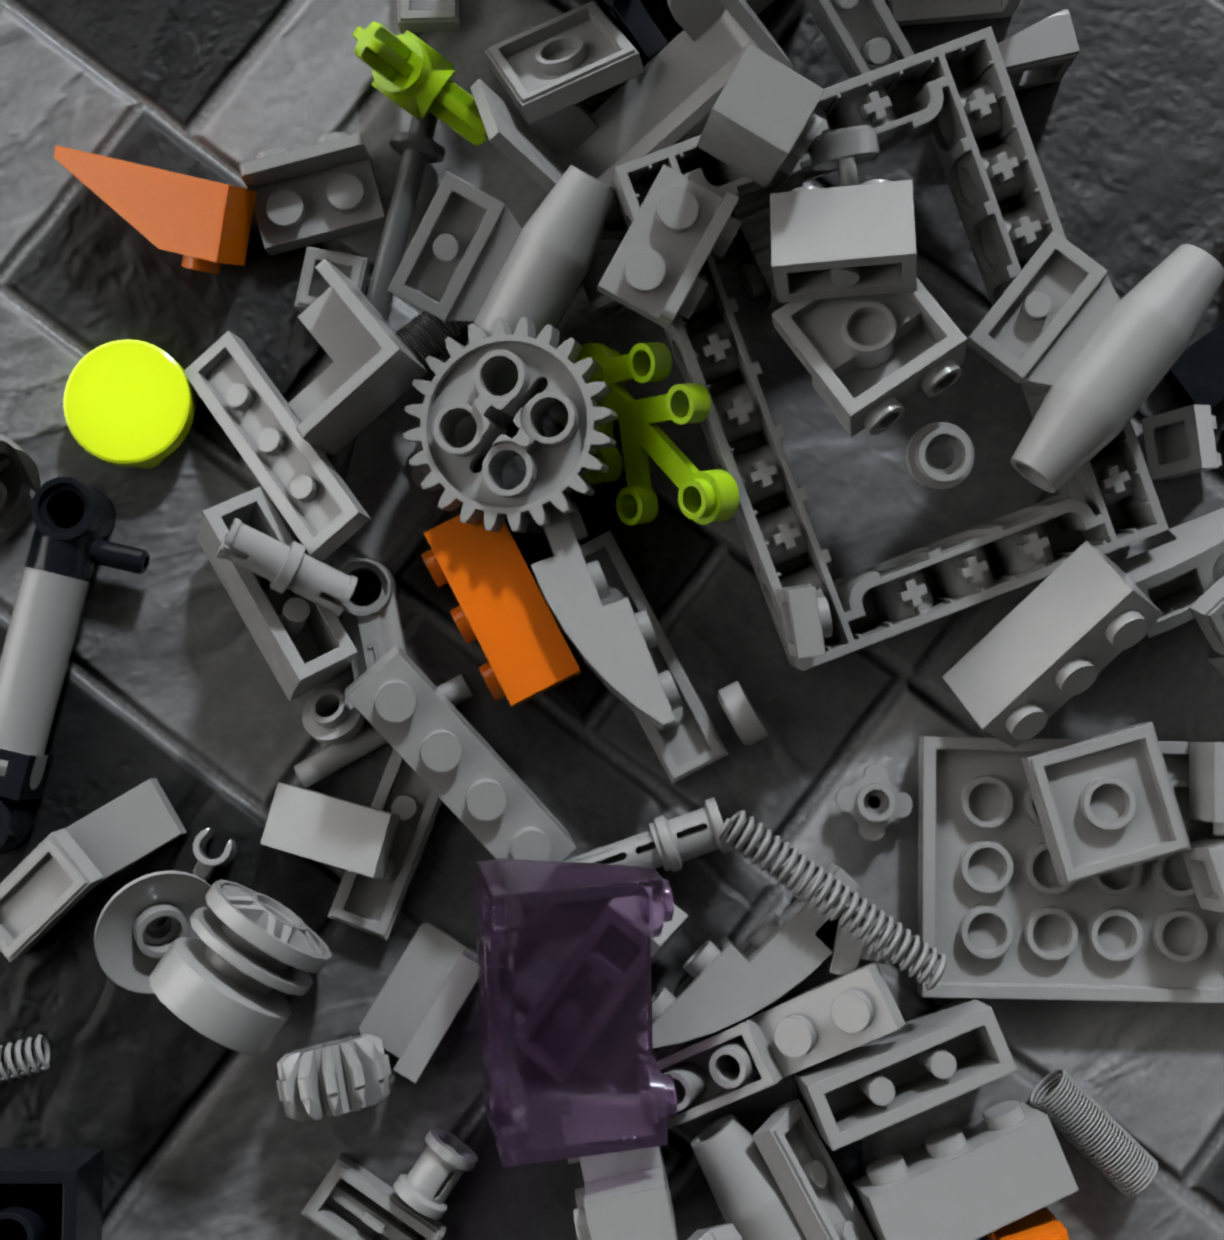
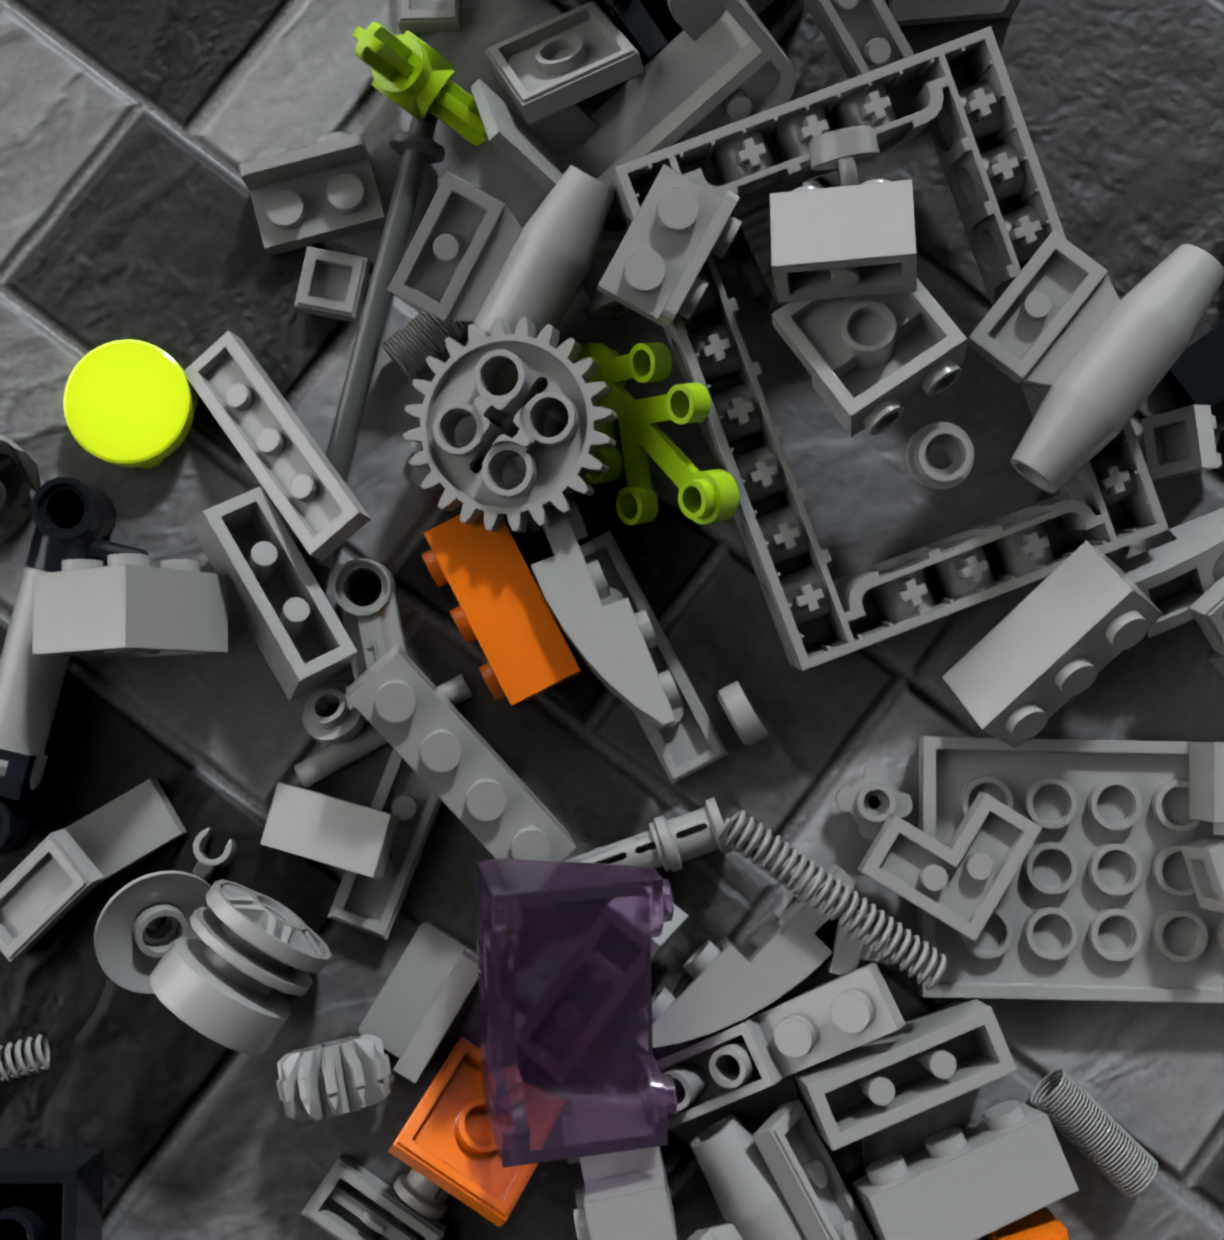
(129, 609): none -> light grey brick
(171, 209): orange slope -> none
(287, 567): light grey pin -> none
(368, 367): light grey panel -> none
(453, 1140): none -> orange tile
(762, 118): light grey brick -> none
(804, 620): light grey plate -> none
(956, 880): none -> light grey plate
(1040, 51): light grey slope -> none
(1105, 803): light grey plate -> none

